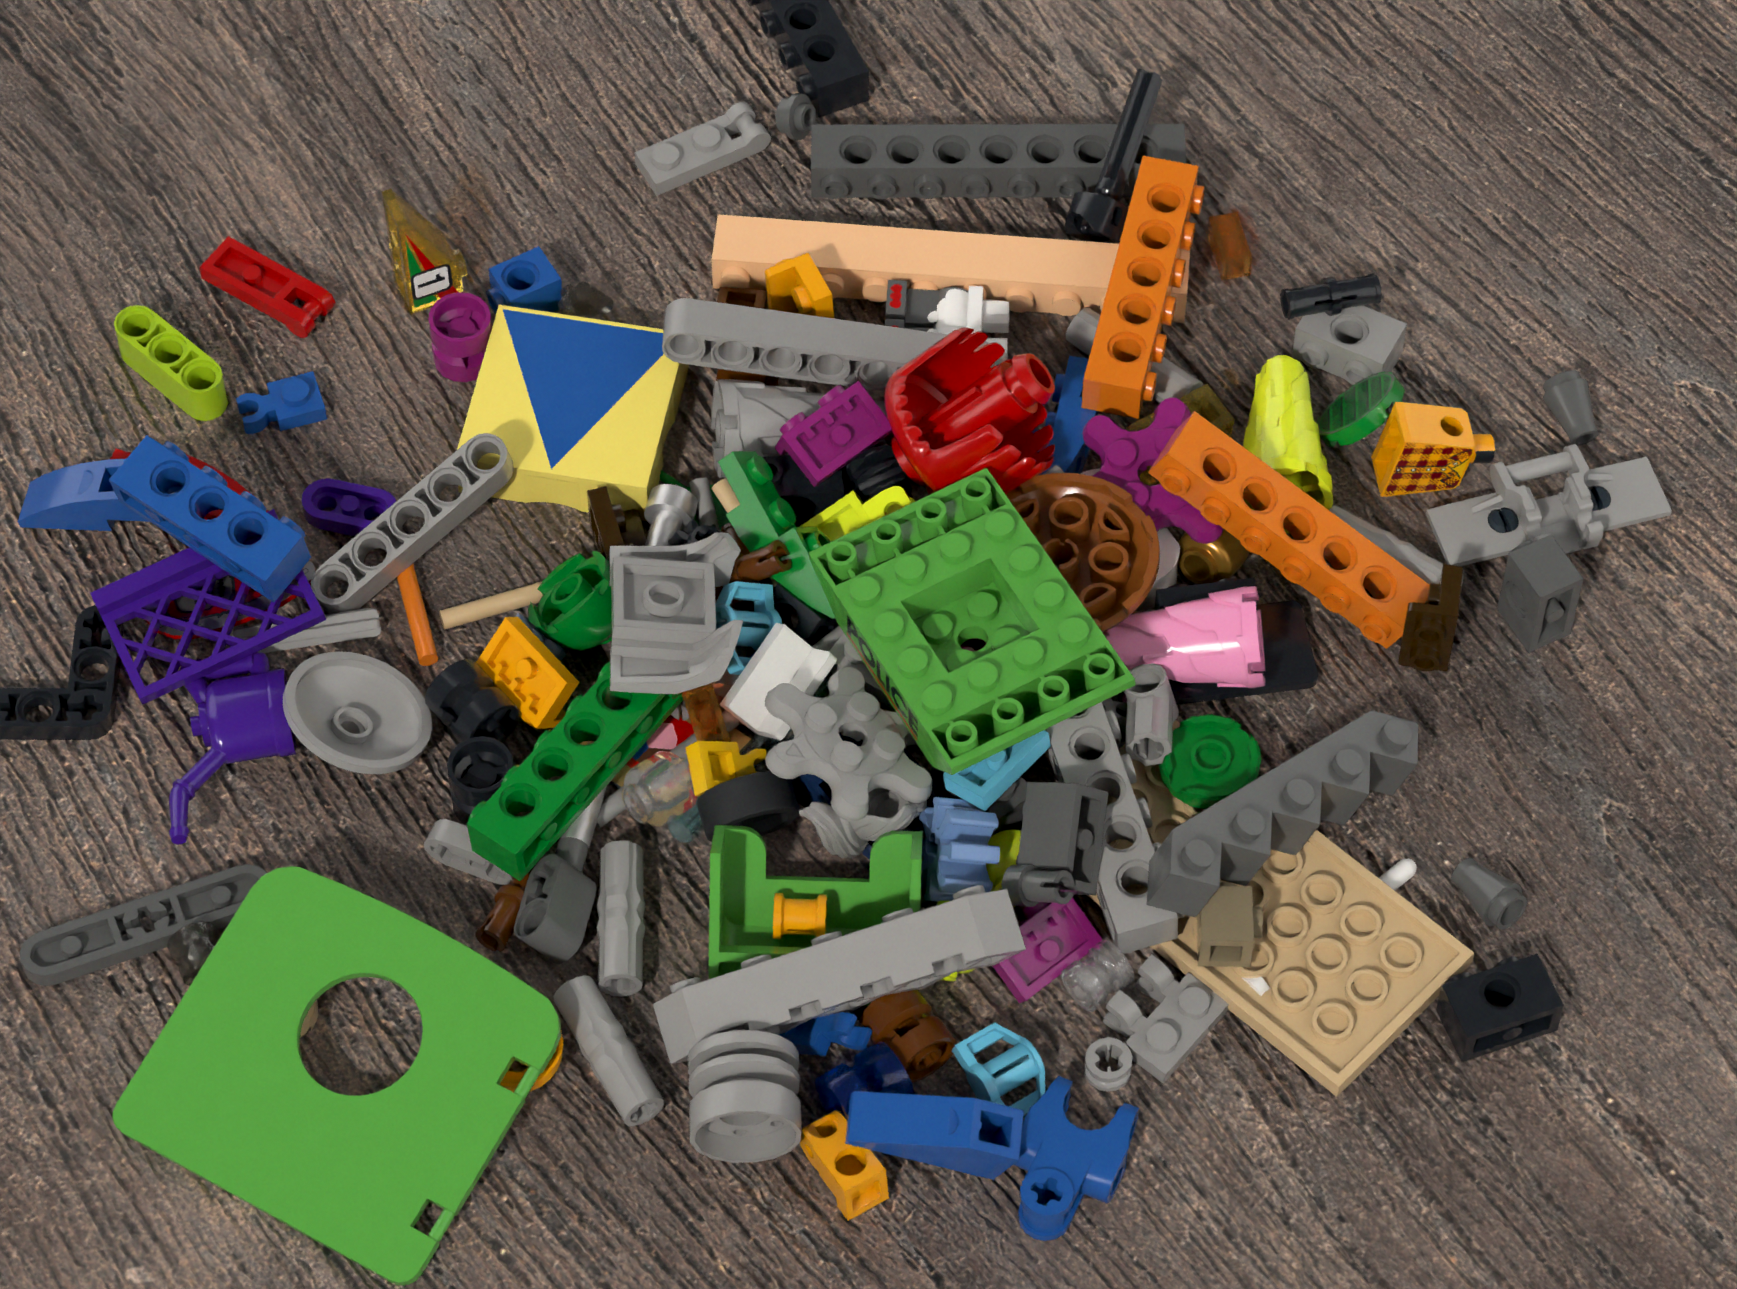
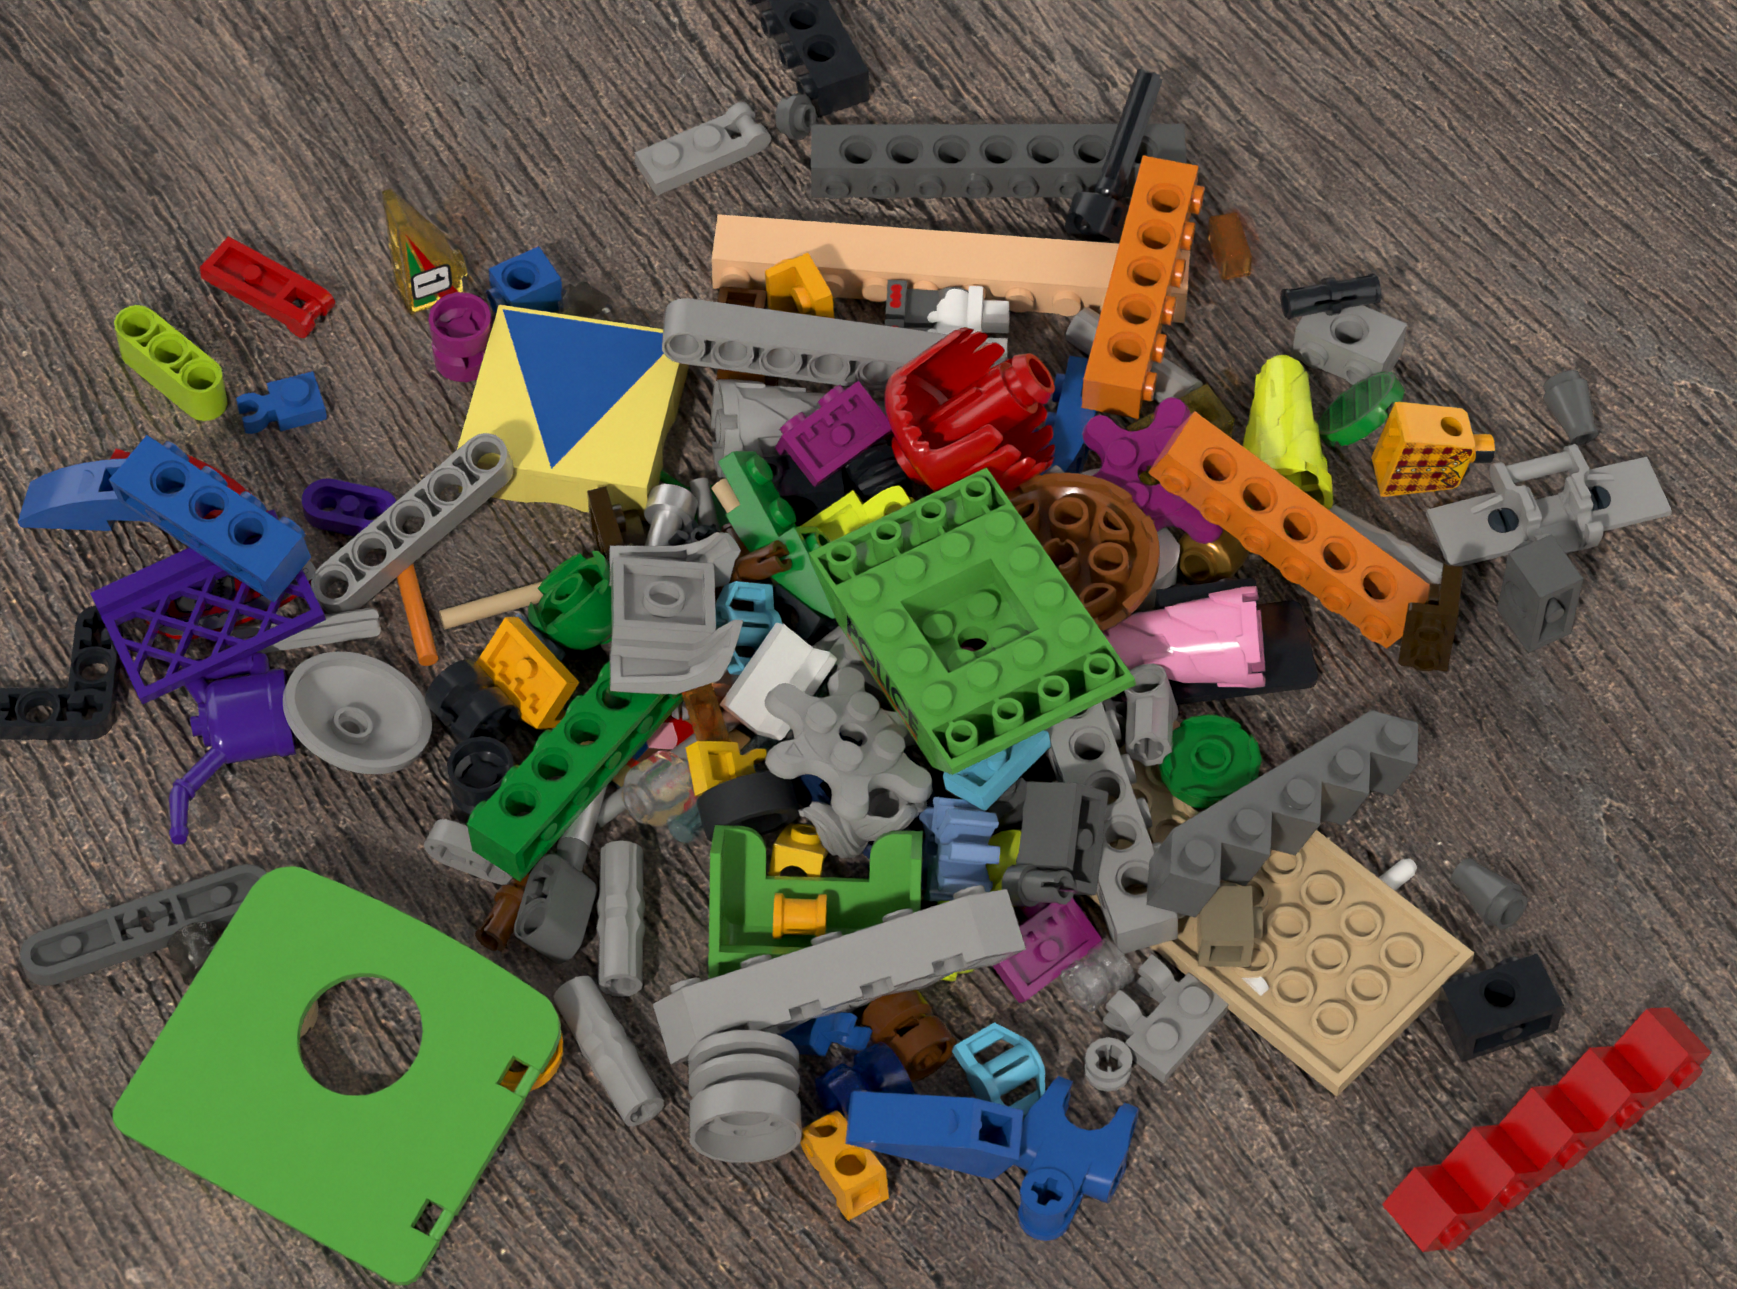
(798, 847): none -> yellow bracket
(1547, 1131): none -> red brick

